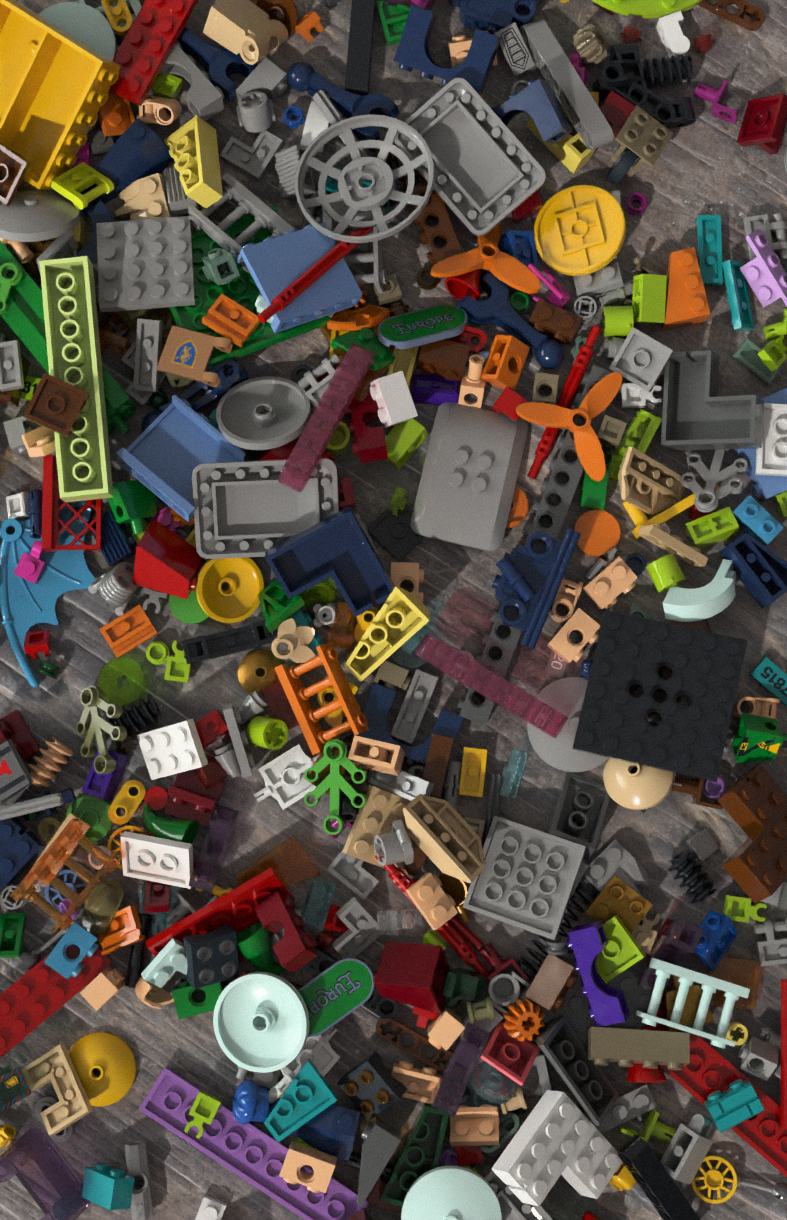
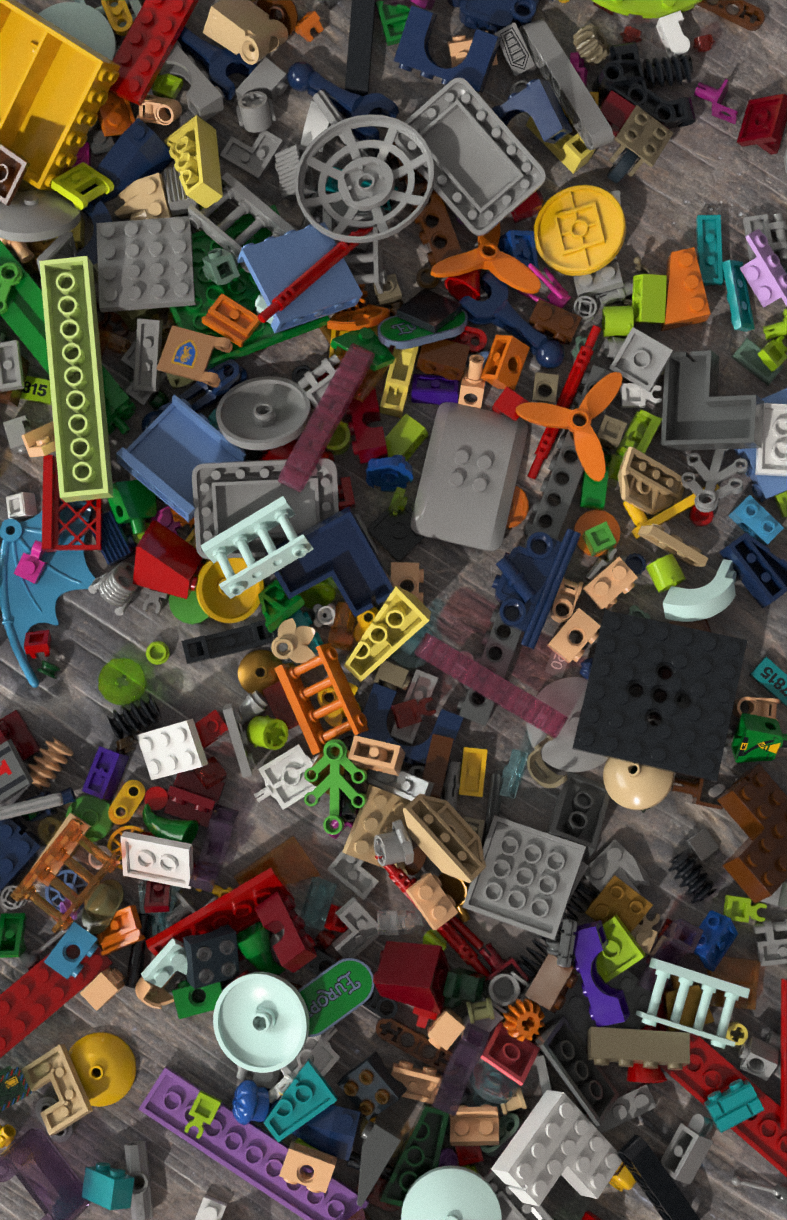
(35, 513): dark blue pin -> none
(56, 405): reddish brown plate -> none
(92, 700): olive plant -> none
(128, 631): orange plate -> none
(177, 667): lime plate -> none
(227, 759): light grey cone -> none
(248, 530): none -> light aqua fence
(293, 111): blue plate -> none
(389, 473): none -> blue plate
(393, 399): white brick -> none
(409, 712): none -> clear red plate
(429, 310): none -> black tile
(520, 302): green plate -> none
(540, 771): none -> dark tan helmet
(567, 942): none -> dark grey axle
(599, 538): none -> bright green panel
(636, 197): magenta plate -> none
(651, 1127): lime bracket -> none
(712, 528): lime hinge -> none
(714, 789): medium lavender plate -> none
(714, 1180): yellow wheel -> none

